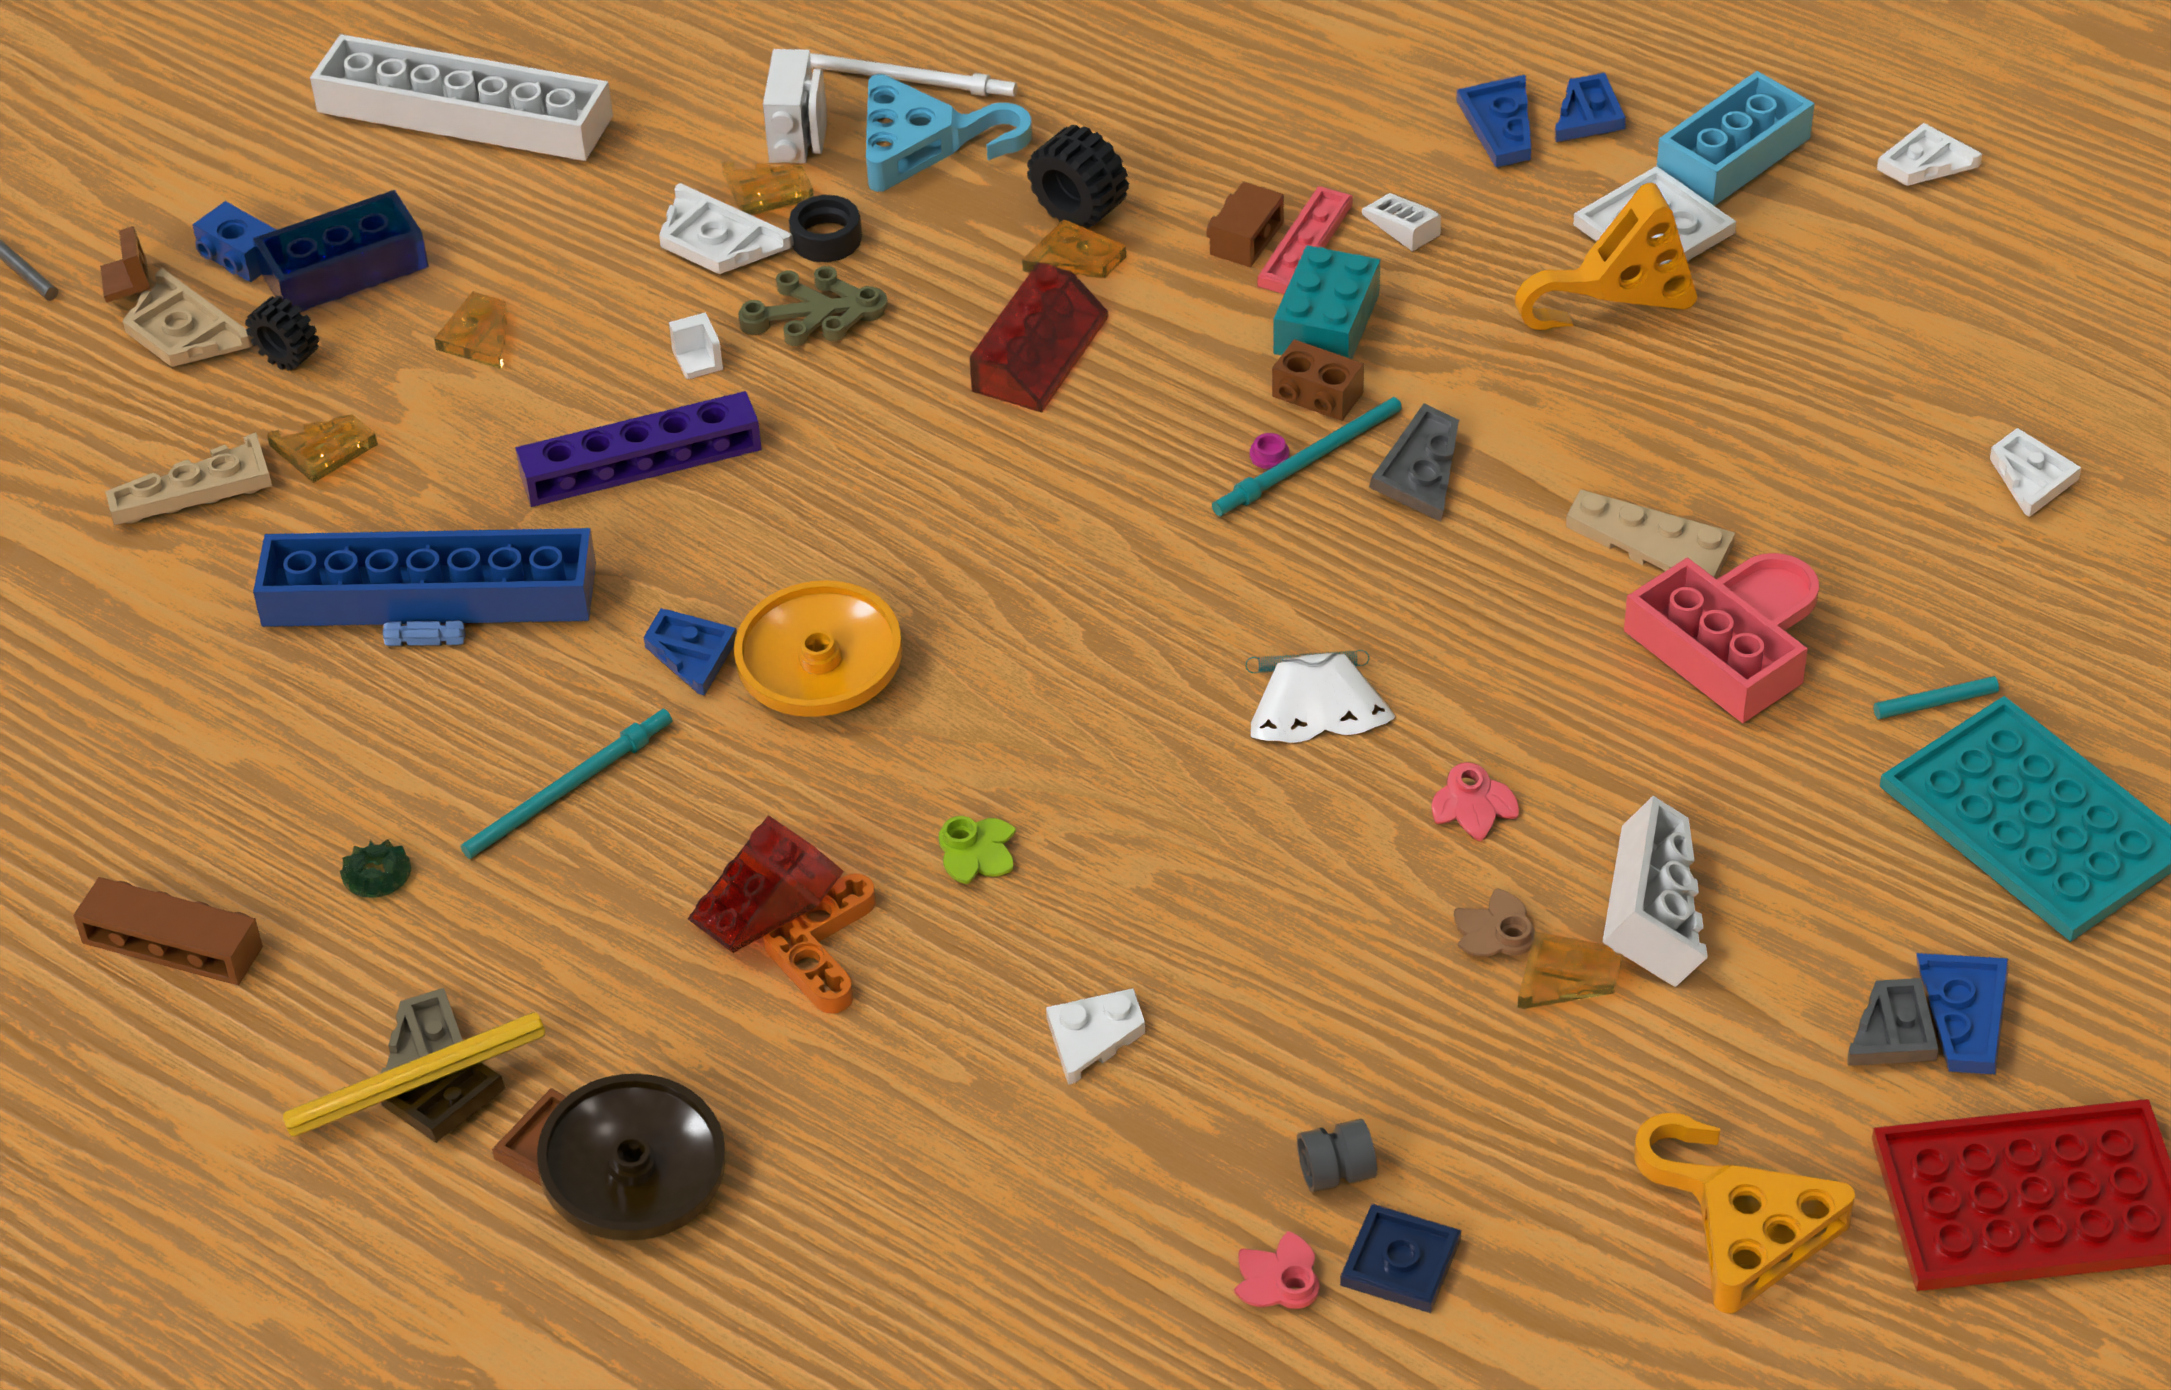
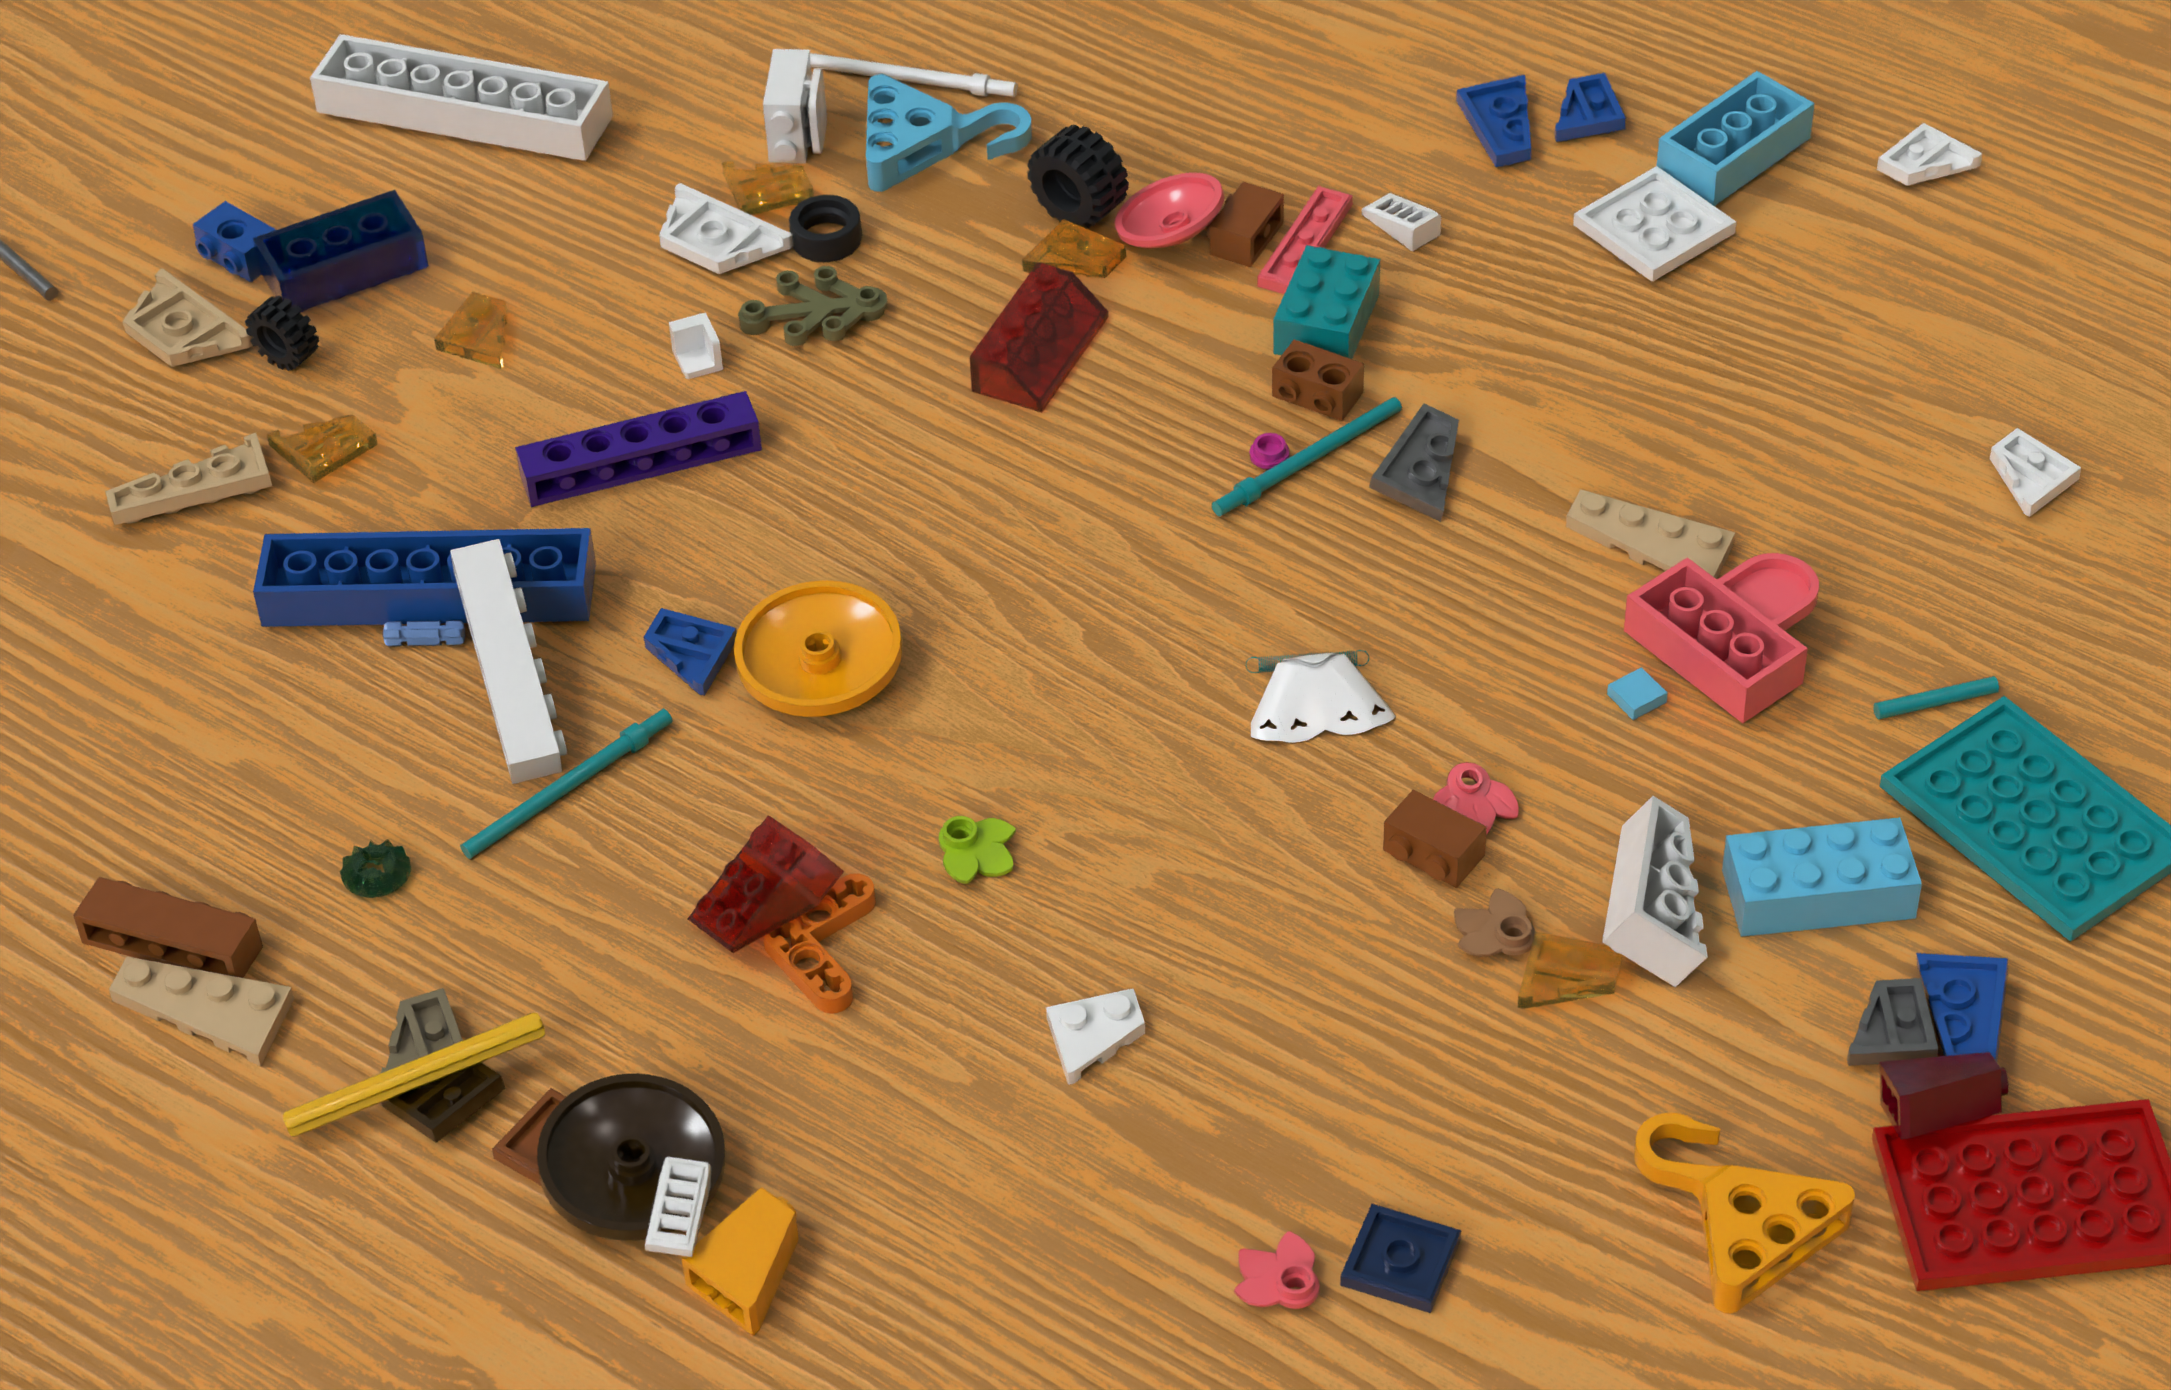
(128, 274): dark orange panel -> none
(221, 1007): none -> tan wing
(507, 662): none -> white brick
(679, 1179): none -> white slope
(745, 1259): none -> light orange slope
(1170, 210): none -> coral dish
(1336, 1155): dark grey wheel -> none
(1434, 838): none -> dark orange brick
(1620, 265): light orange piece -> none
(1637, 693): none -> medium azure tile
(1821, 877): none -> medium azure brick
(1940, 1091): none -> dark red slope

